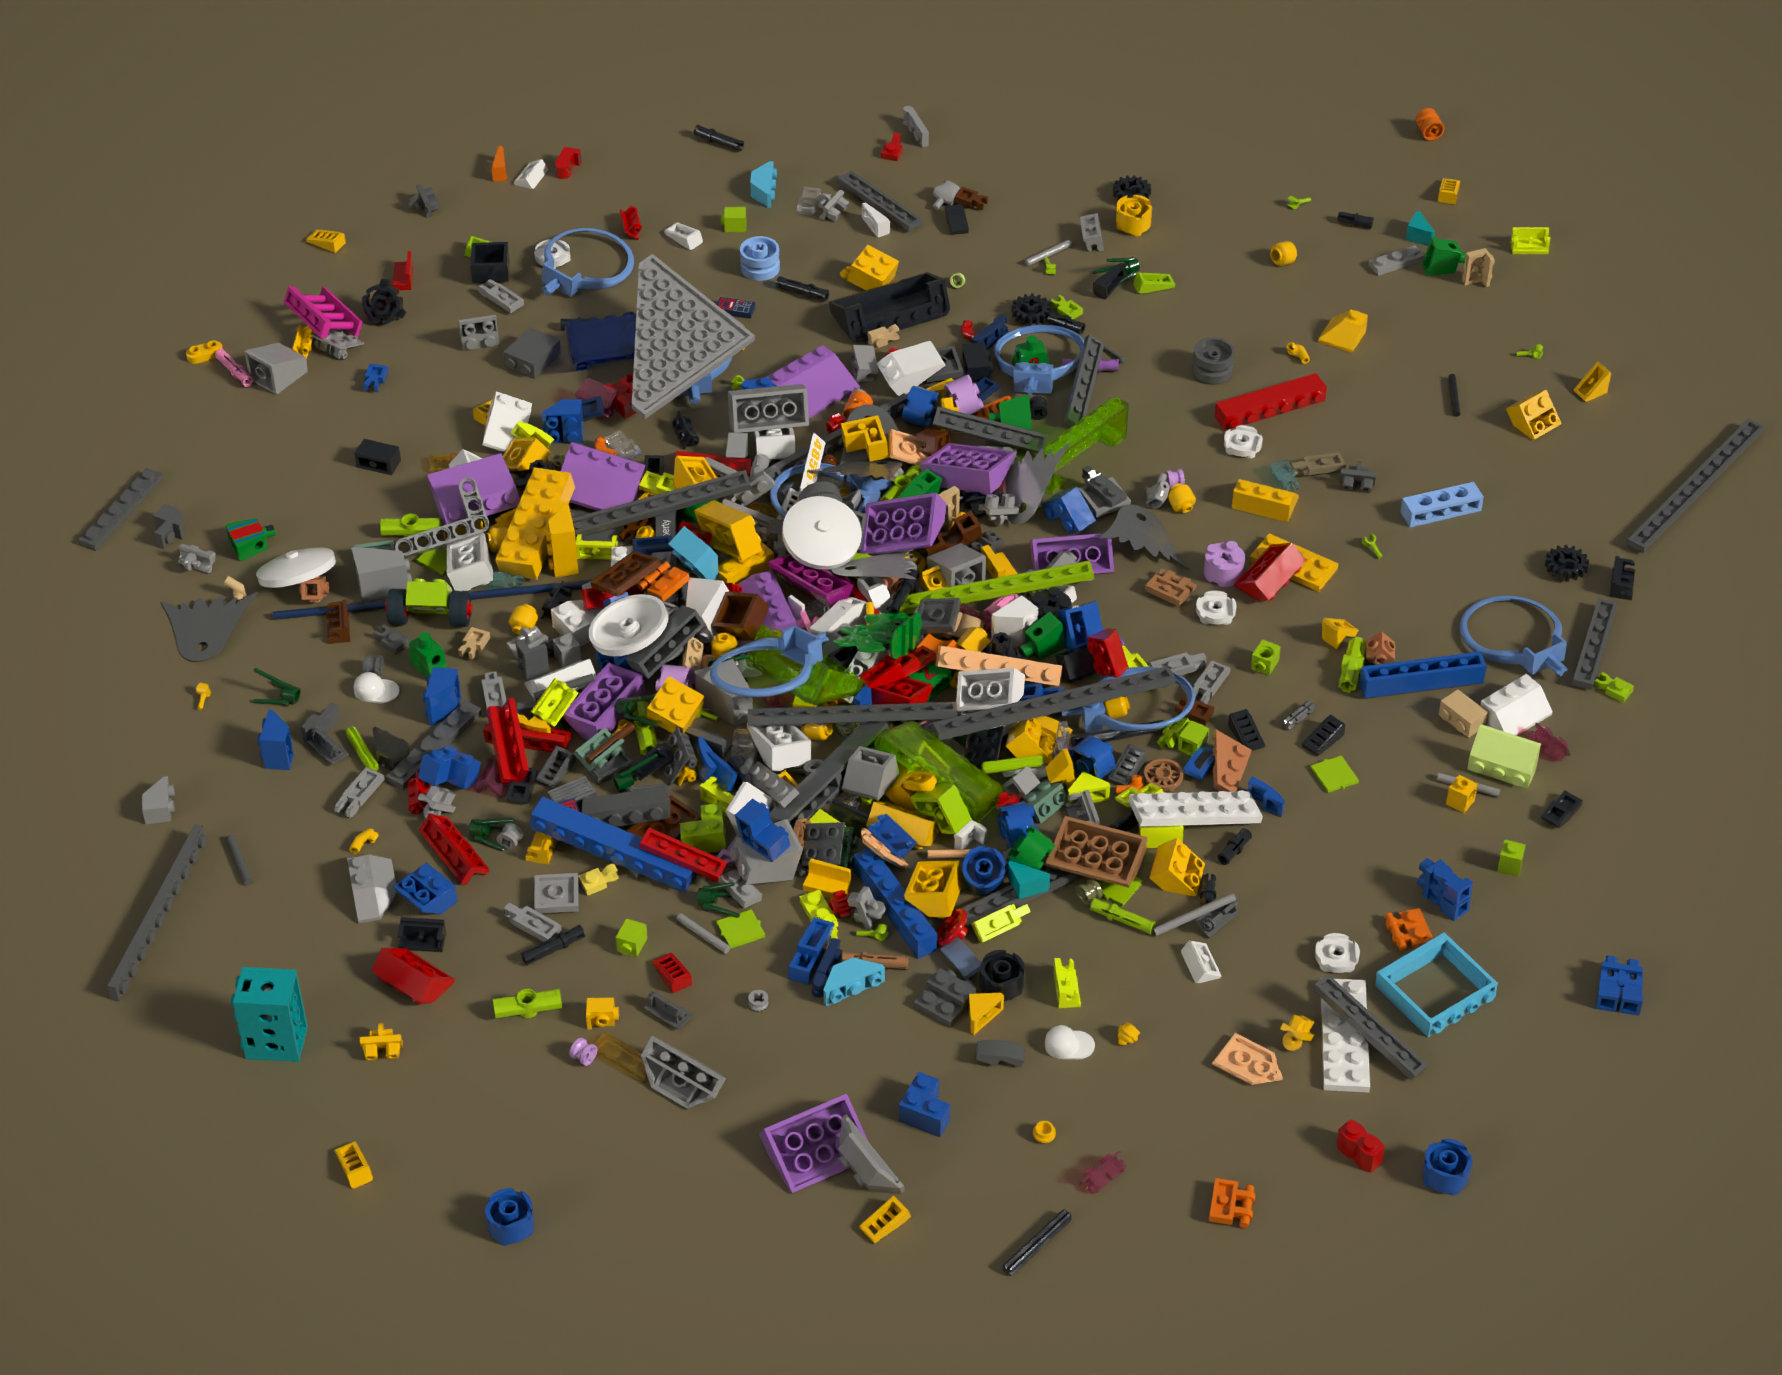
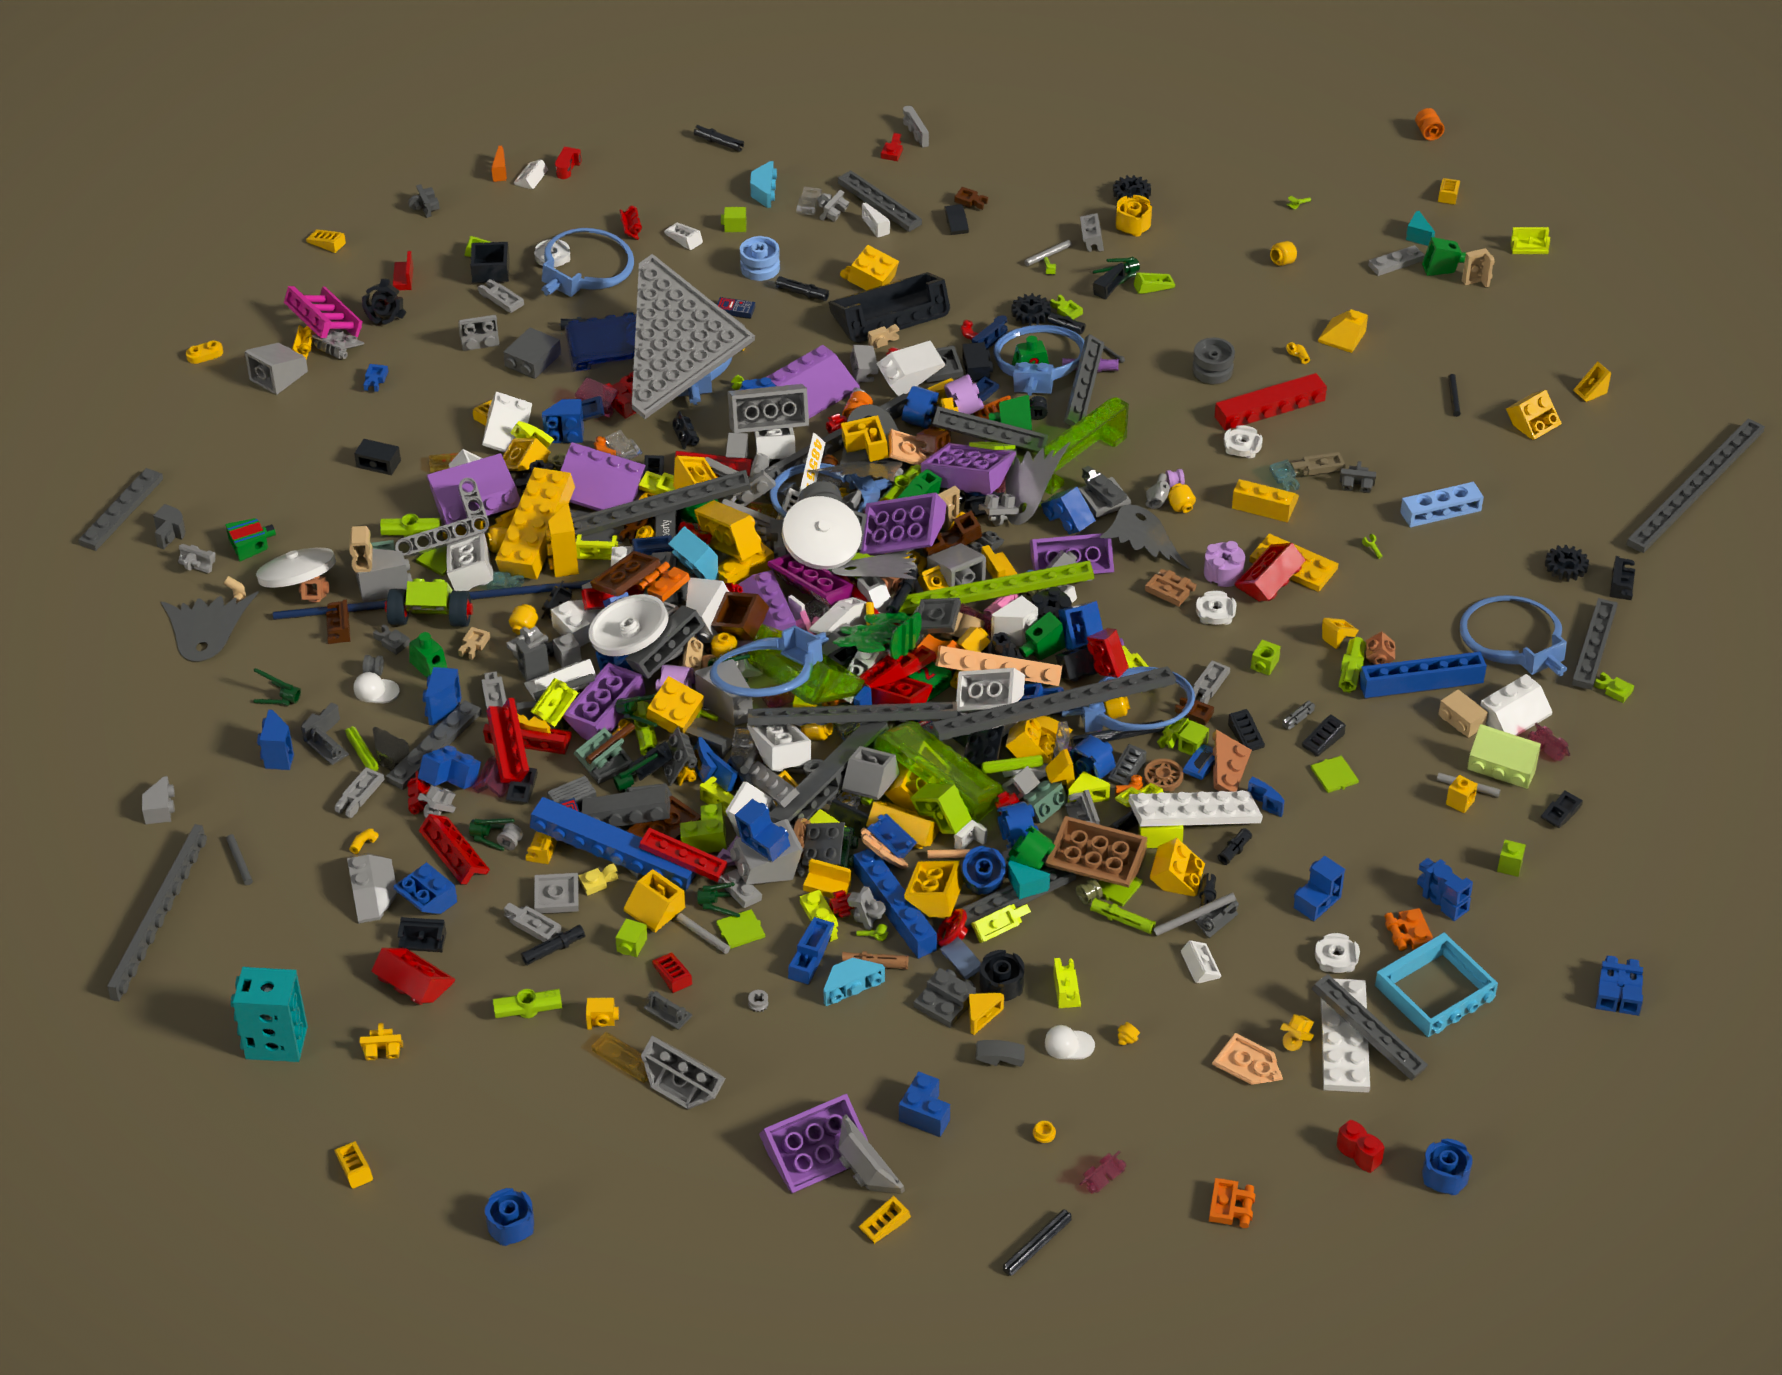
(204, 691): yellow hand -> none
(237, 371): bright pink pin -> none
(361, 549): none -> tan brick
(558, 753): dark grey slope -> none
(583, 1051): lavender wheel -> none
(655, 901): none -> yellow slope
(831, 956): dark blue hinge -> none
(919, 781): yellow plate -> none
(945, 194): light grey piece -> none
(954, 280): yellowish green hinge -> none
(992, 445): none -> lime piece
(1181, 663): light grey hinge -> none
(1321, 890): none -> blue brick
(1356, 220): black axle -> none
(1536, 352): lime hand -> none

